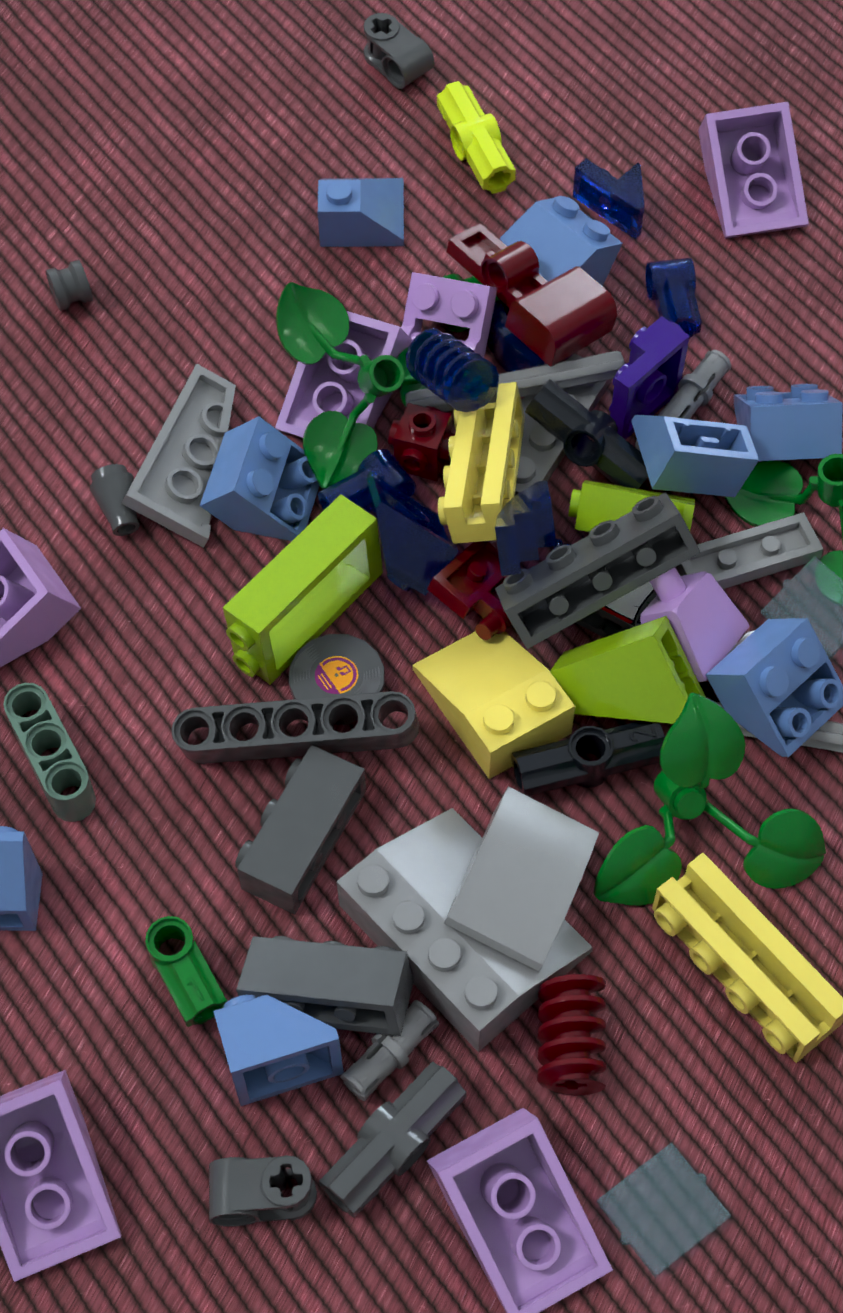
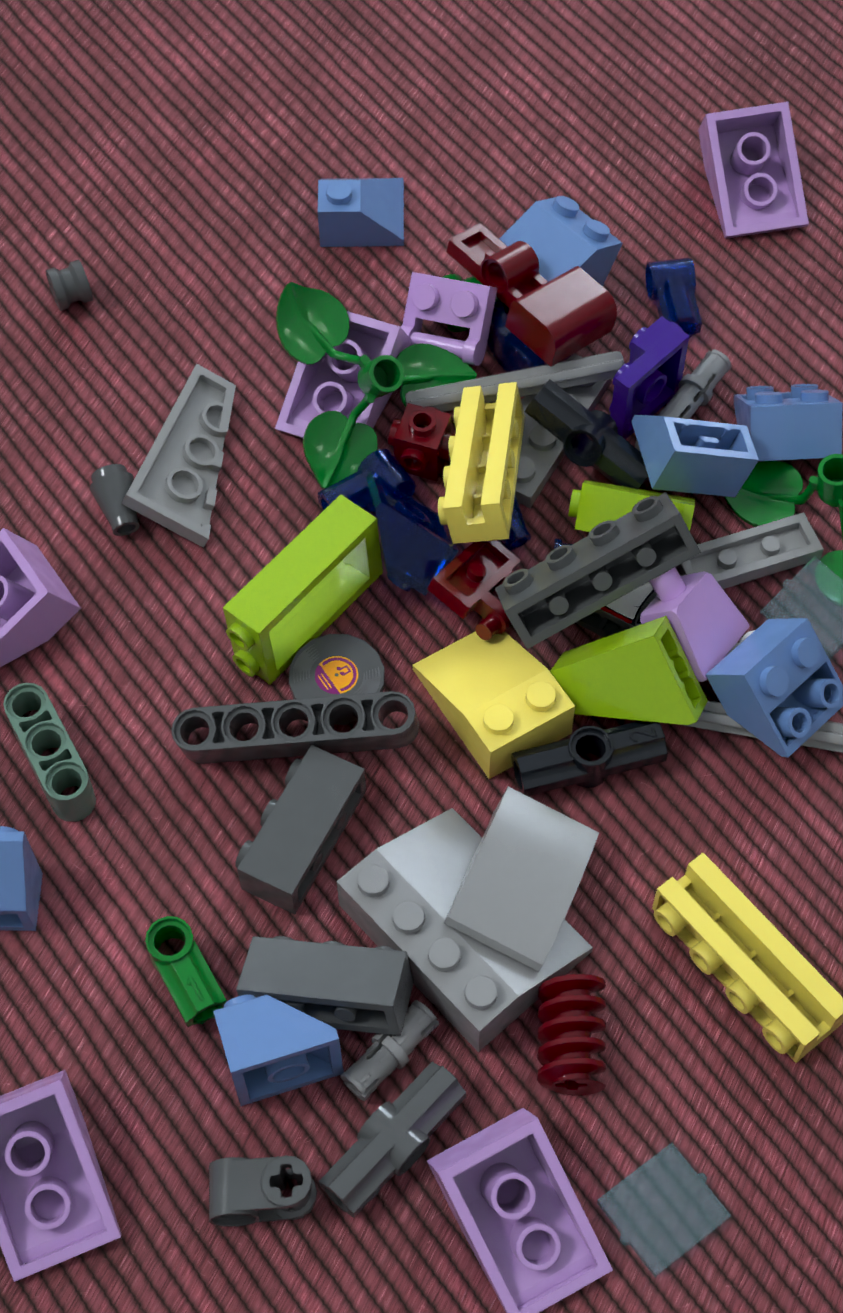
(261, 482): medium blue slope -> none
(395, 50): dark grey piece -> none
(452, 370): clear blue piece -> none
(476, 137): neon yellow piece -> none
(524, 527): clear blue slope -> none
(612, 198): clear blue slope -> none
(701, 747): green plant -> none

